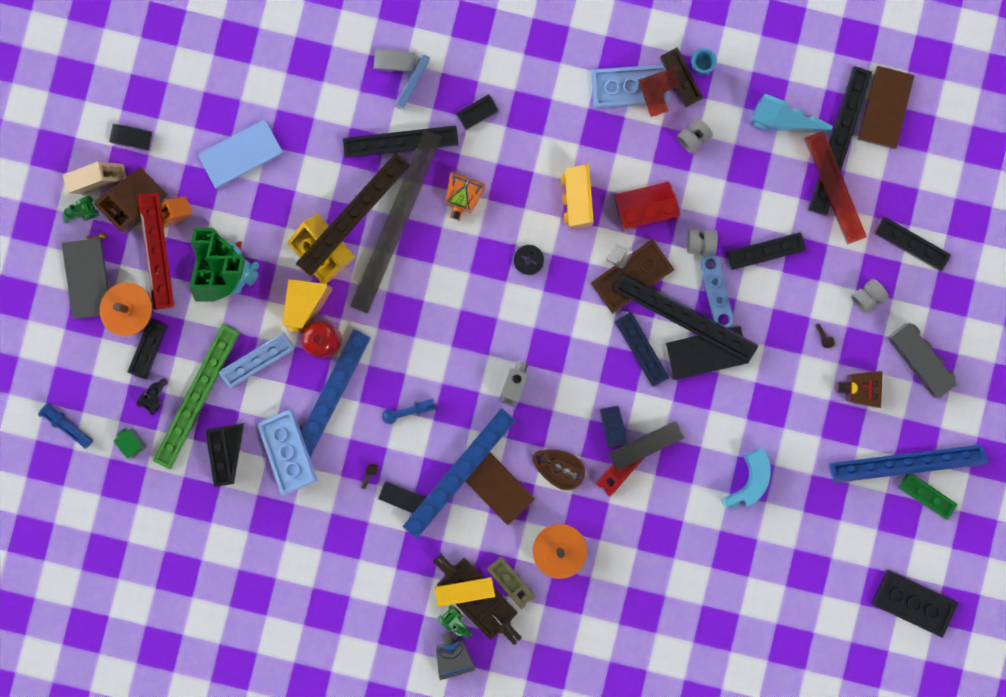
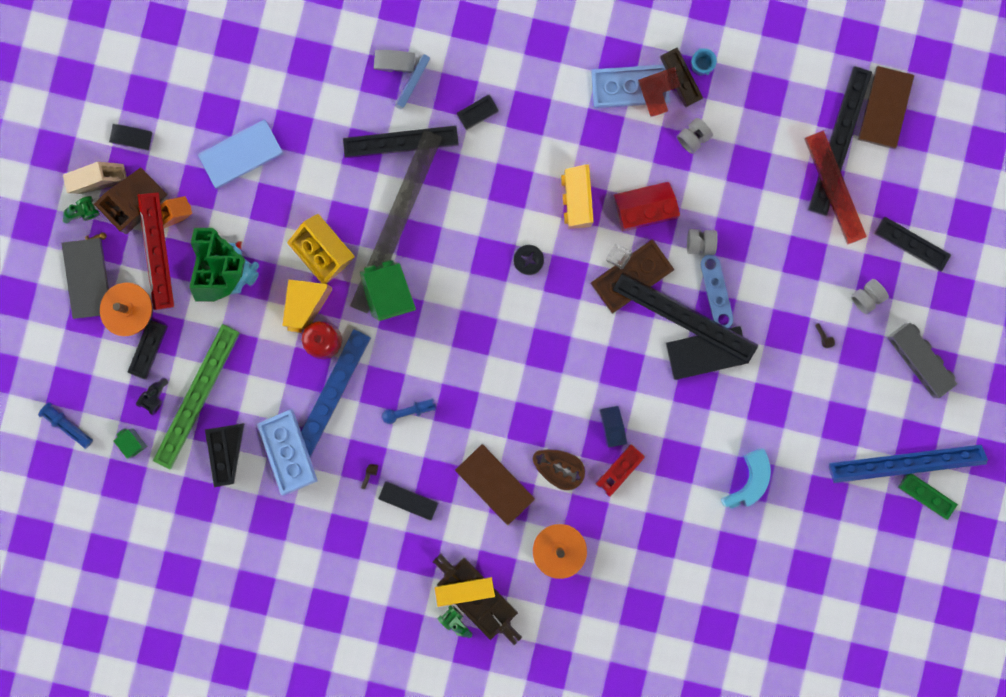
(256, 360): light blue tile -> none
(352, 215): dark brown tile -> none
(386, 290): none -> green slope
(453, 657): dark grey torso -> none
(459, 473): blue plate -> none
(463, 195): torso -> none
(510, 582): olive plate -> none
(511, 391): light grey torso -> none
(641, 349): dark blue tile -> none
(646, 445): black tile -> none
(766, 251): black tile -> none
(776, 116): medium azure wedge -> none
(862, 388): reddish brown torso -> none
(914, 603): black tile -> none

